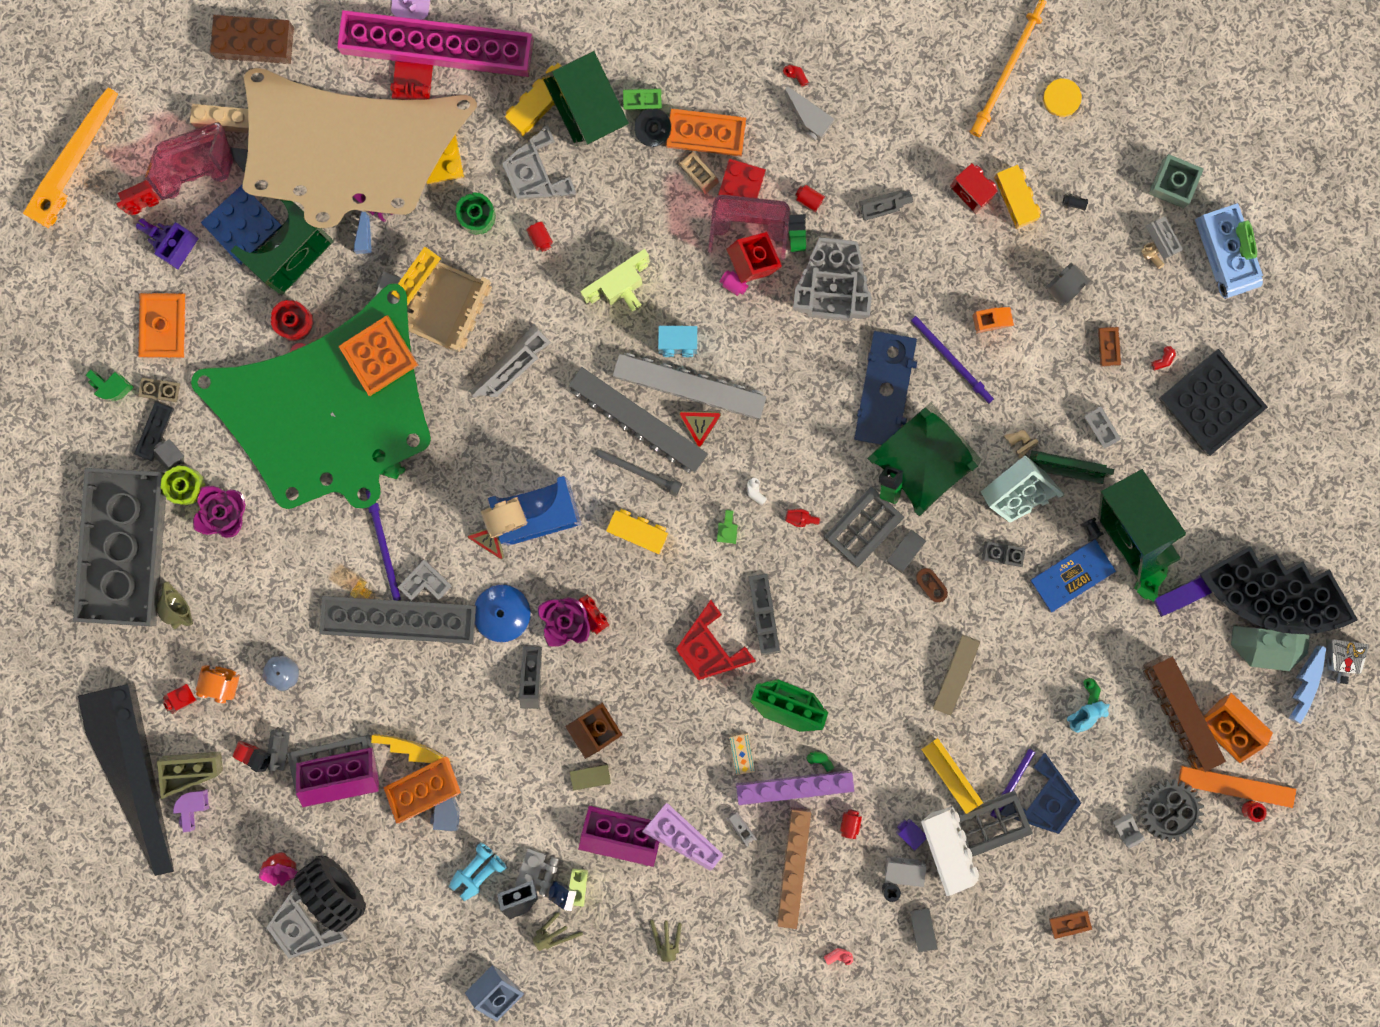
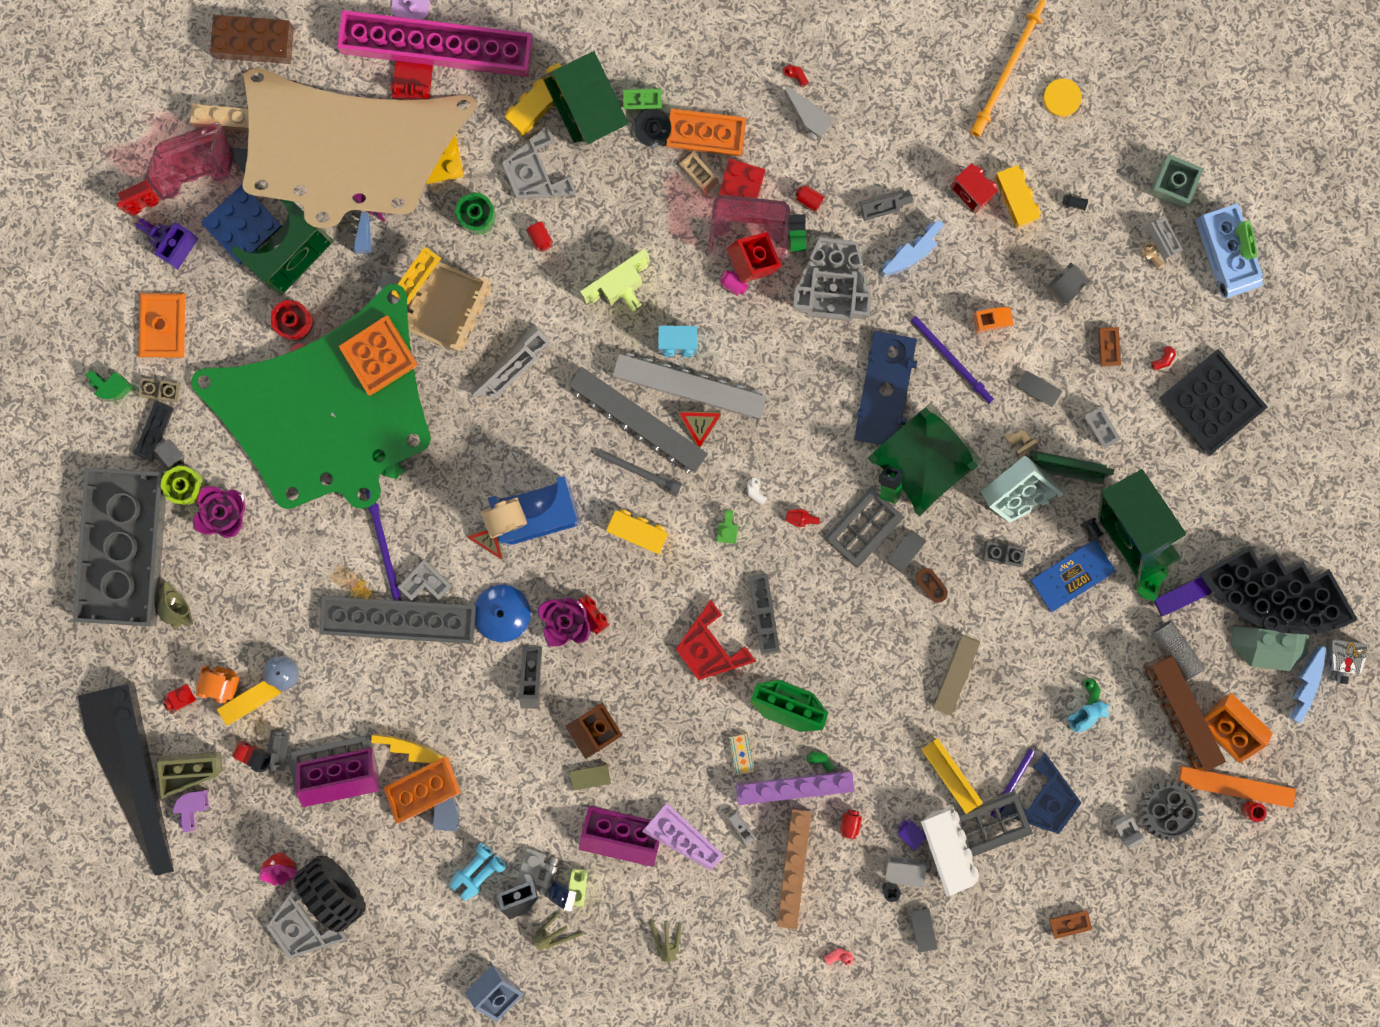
(57, 177): light orange piece -> none
(247, 702): none -> yellow slope
(908, 256): none -> light blue slope
(1039, 389): none -> dark grey slope
(1183, 653): none -> light grey piece

